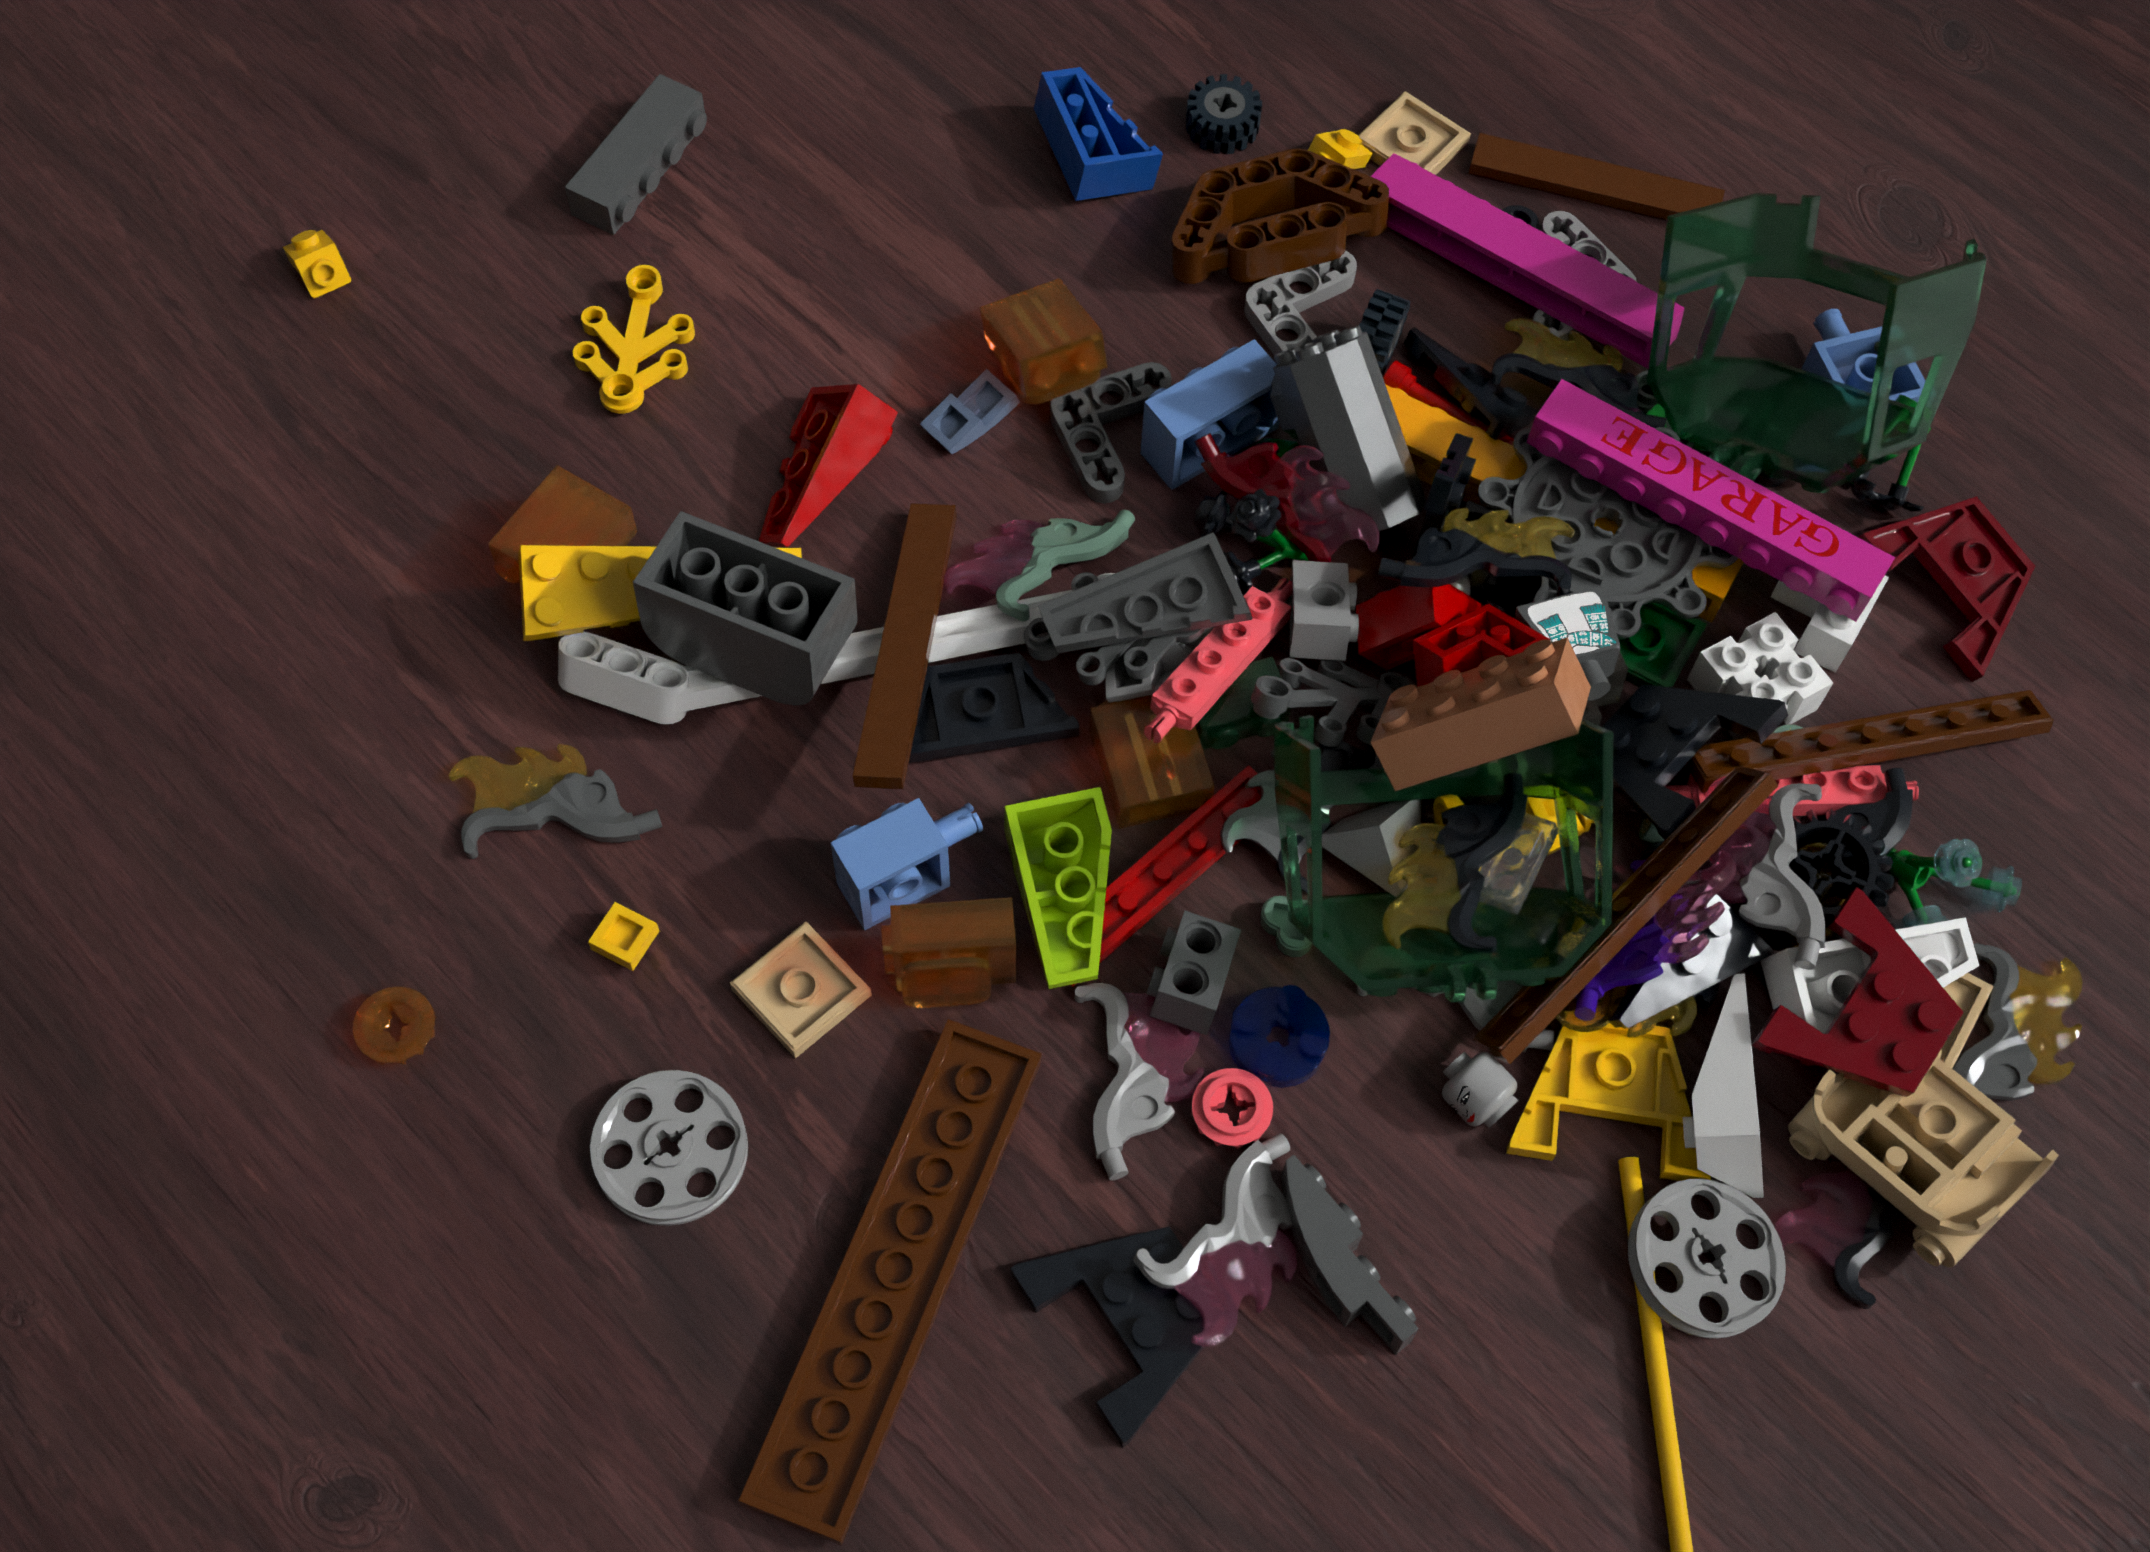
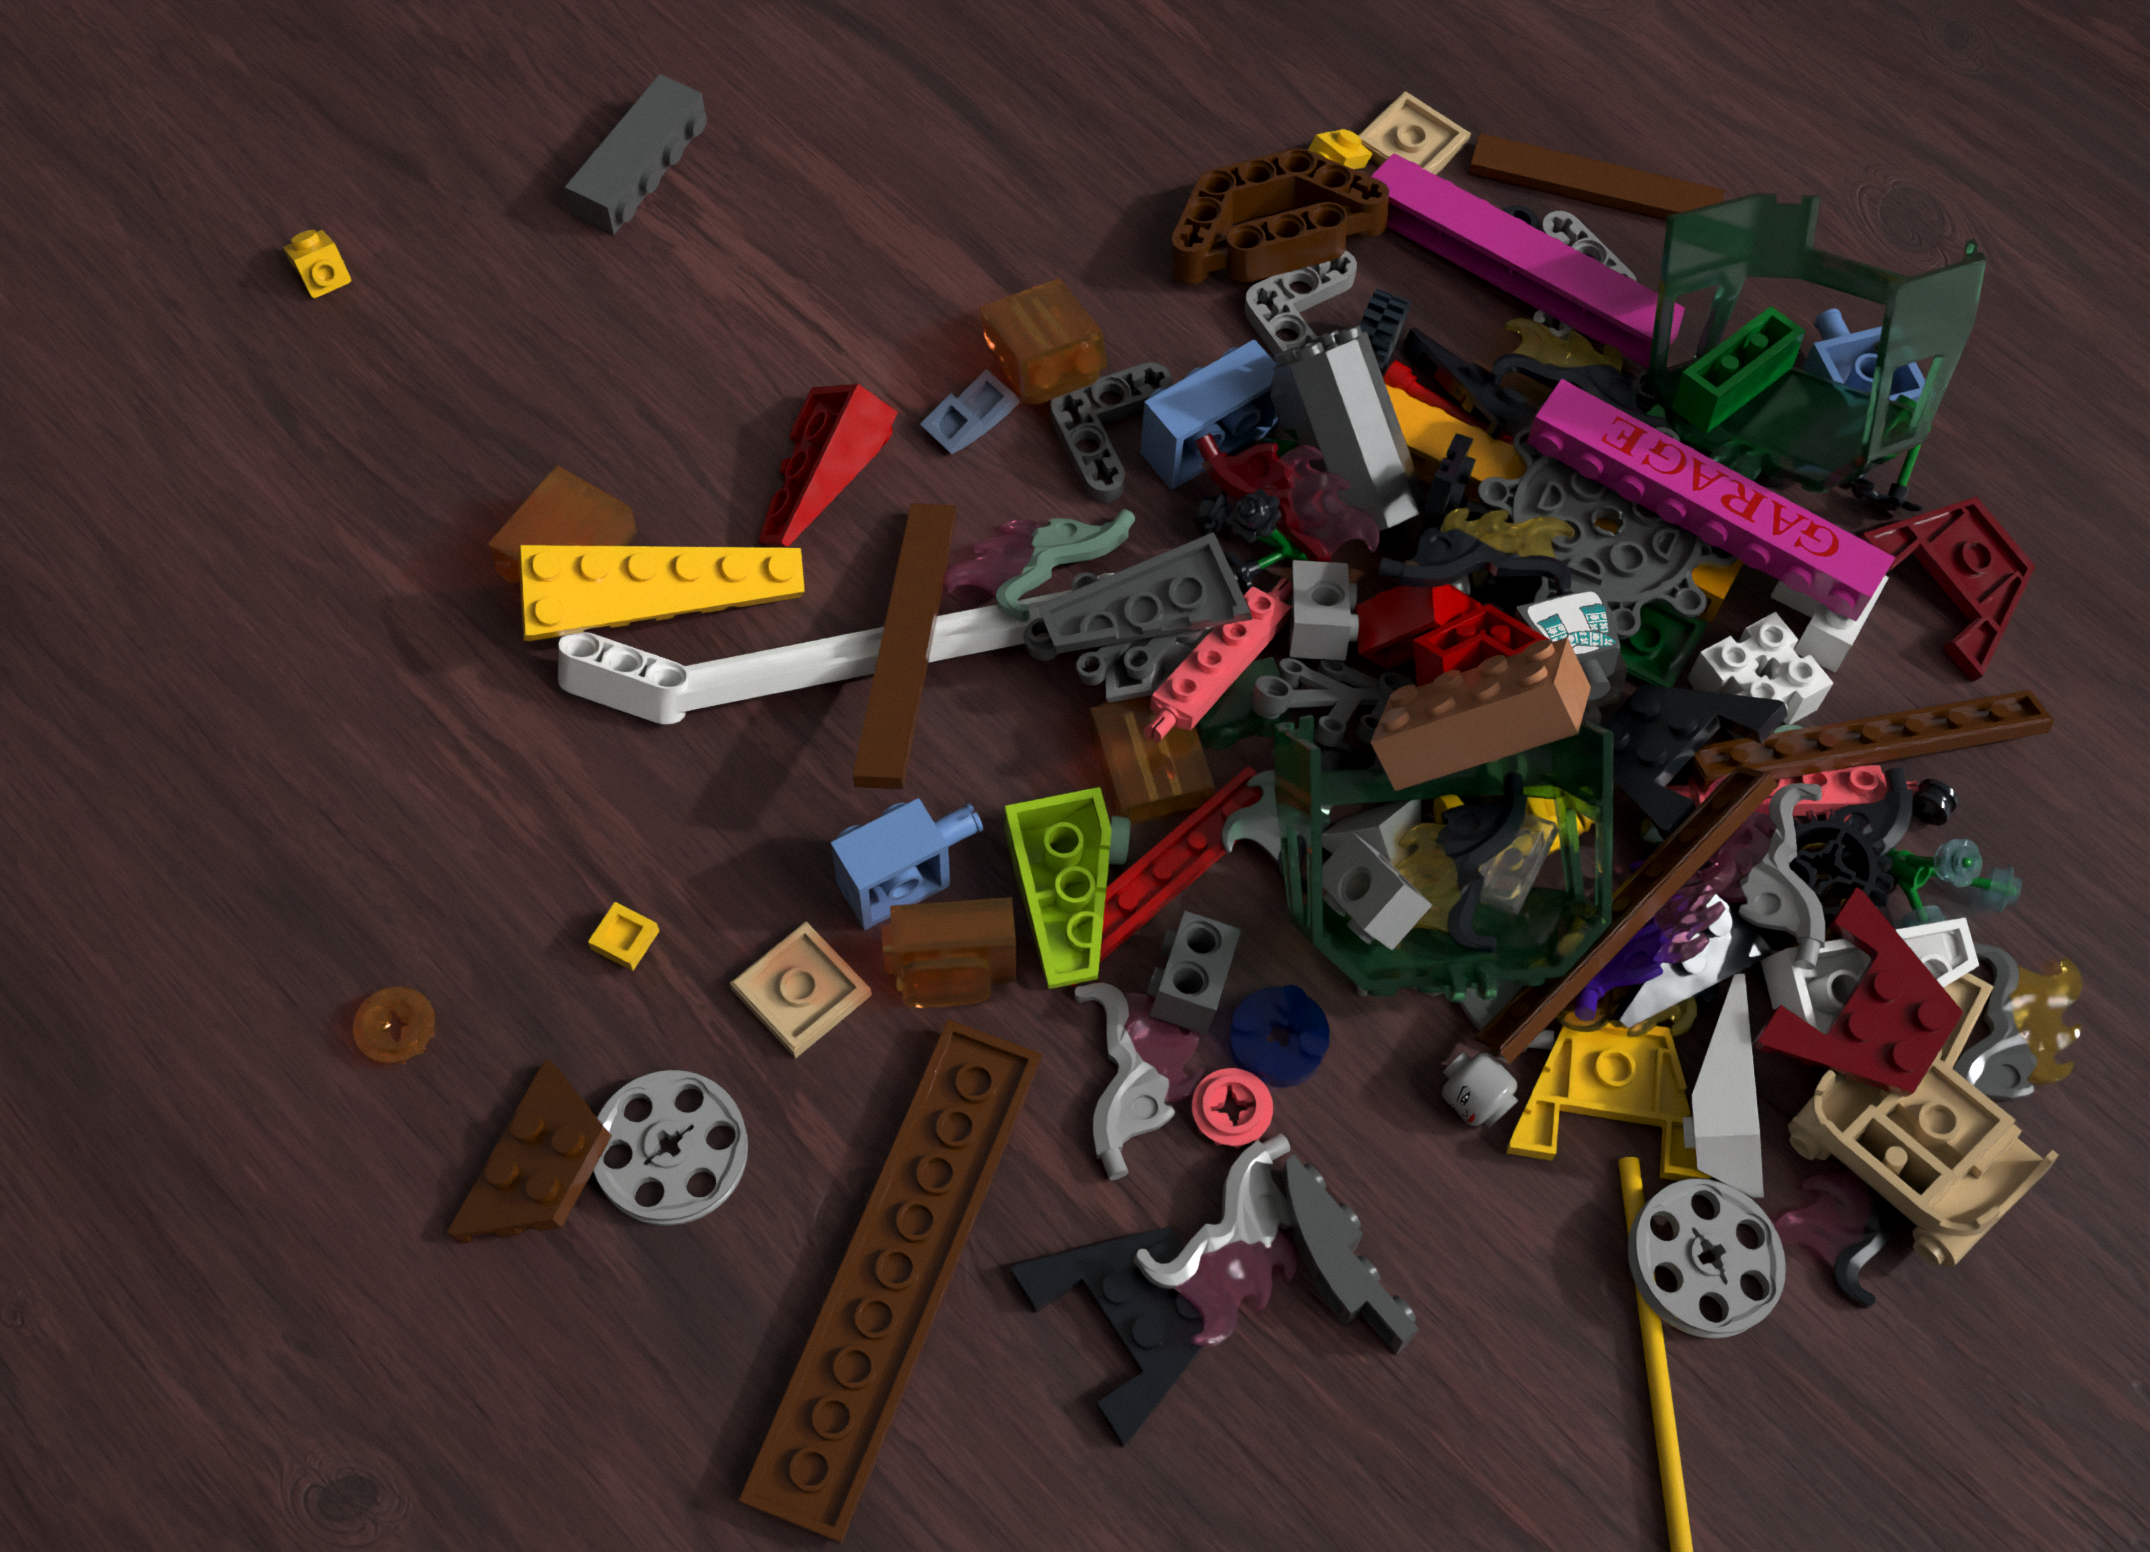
(536, 1163): none -> reddish brown wing
(544, 791): piece -> none
(634, 346): yellow plant -> none
(744, 610): dark grey brick -> none
(986, 708): black wing -> none
(1090, 140): blue wedge -> none
(1119, 839): none -> sand green tile
(1223, 114): black wheel -> none
(1276, 923): sand green tile -> none
(1371, 892): none -> light grey brick
(1738, 369): none -> green brick
(1934, 802): none -> black bush

